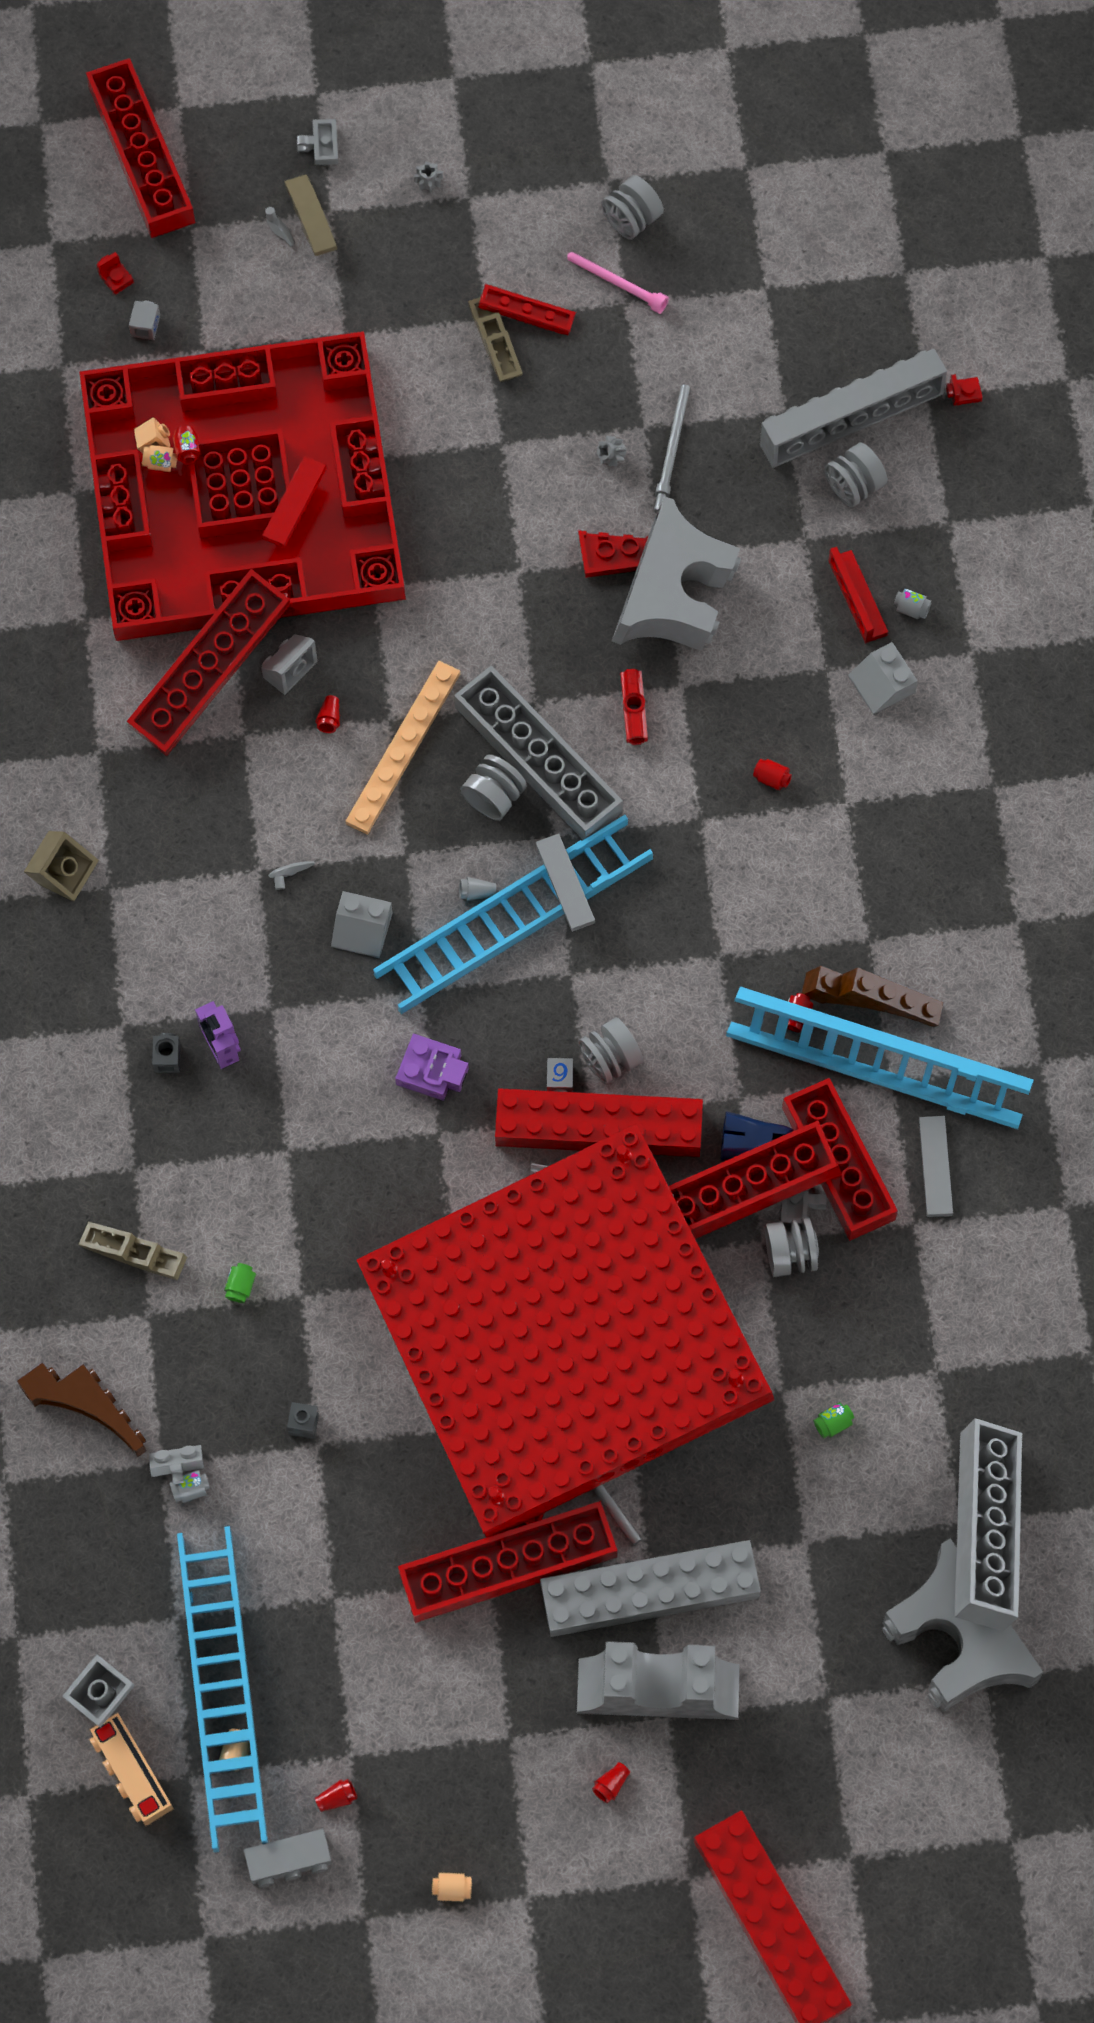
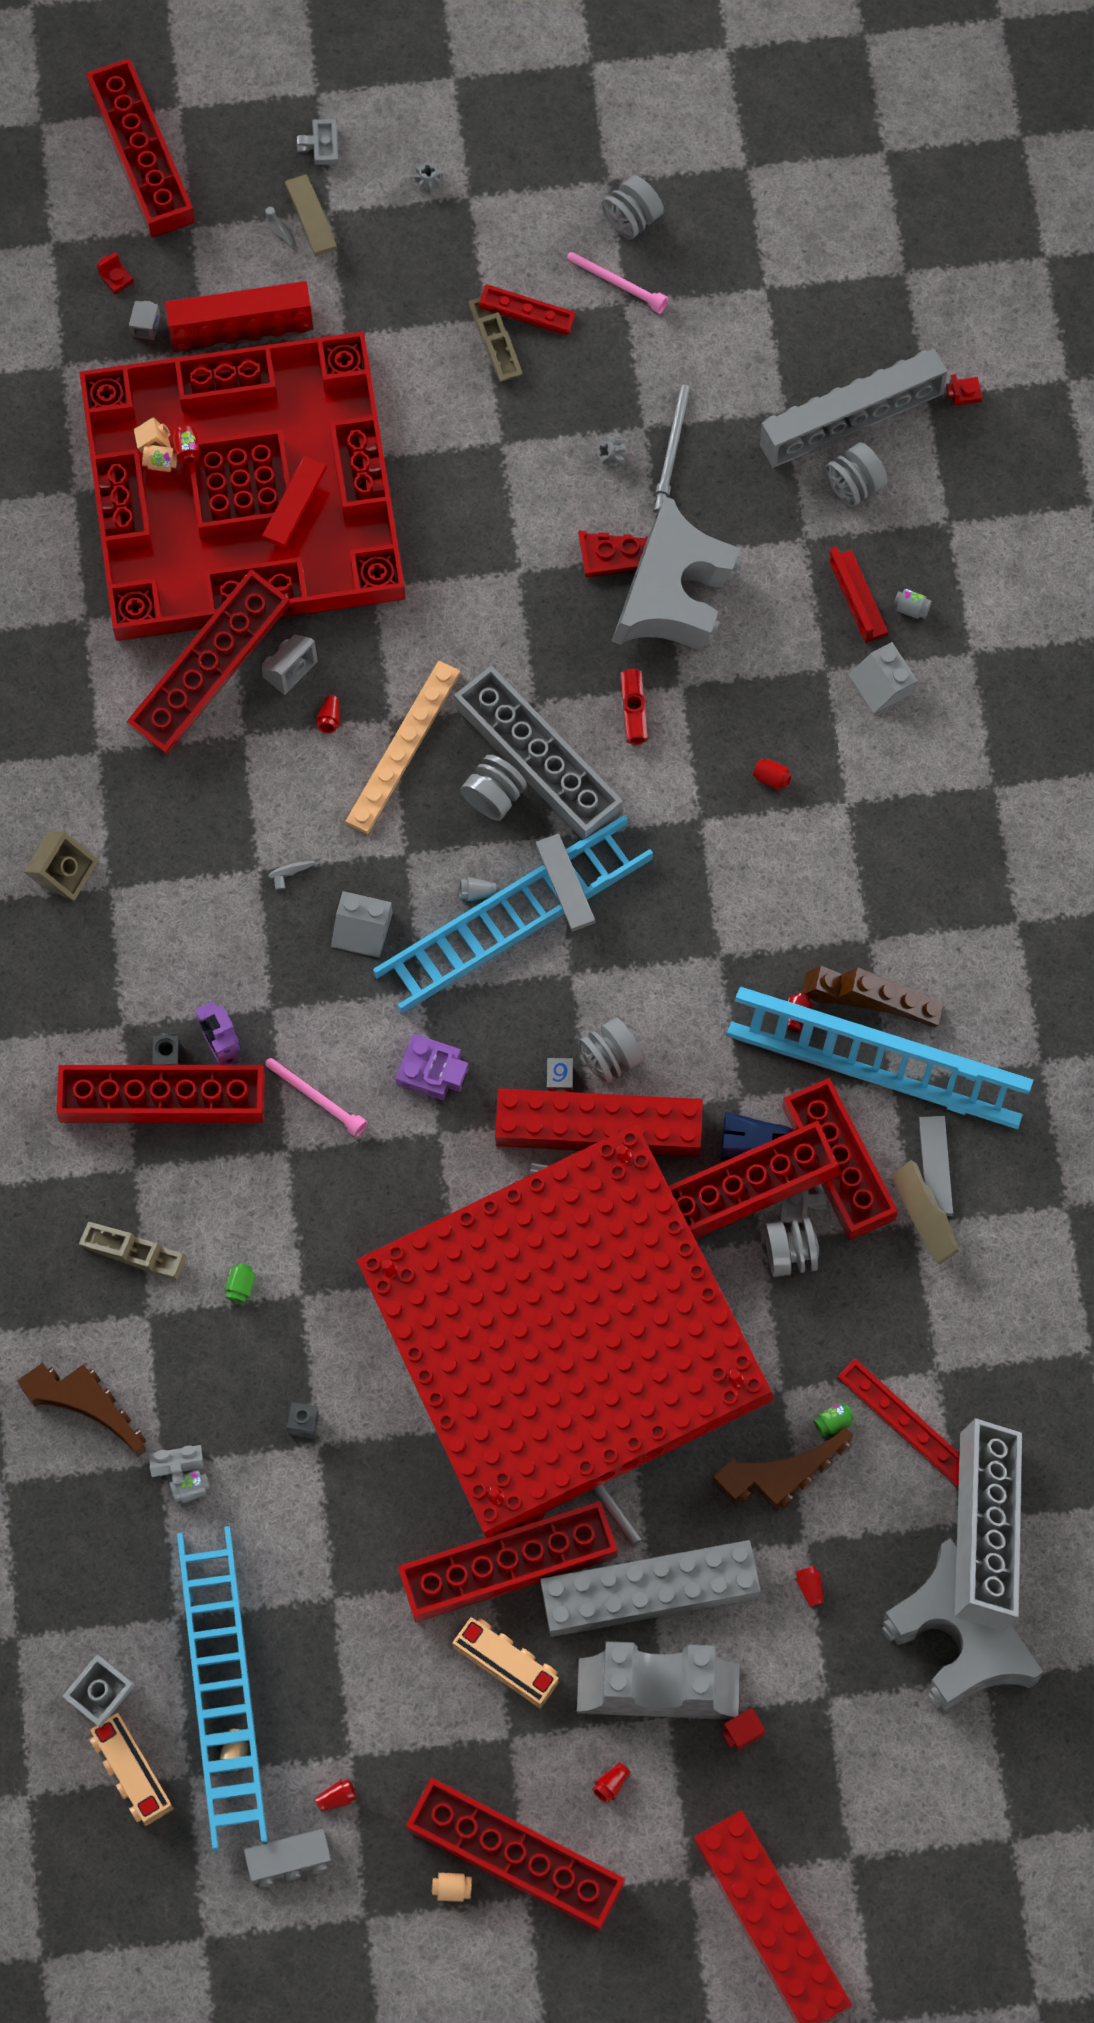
(161, 1094): none -> red brick
(239, 315): none -> red brick
(354, 1124): none -> bright pink piece
(506, 1662): none -> light nougat brick
(515, 1854): none -> red brick
(743, 1730): none -> red brick
(782, 1478): none -> reddish brown arch
(810, 1585): none -> red cone
(902, 1420): none -> red tile
(925, 1213): none -> dark tan slope

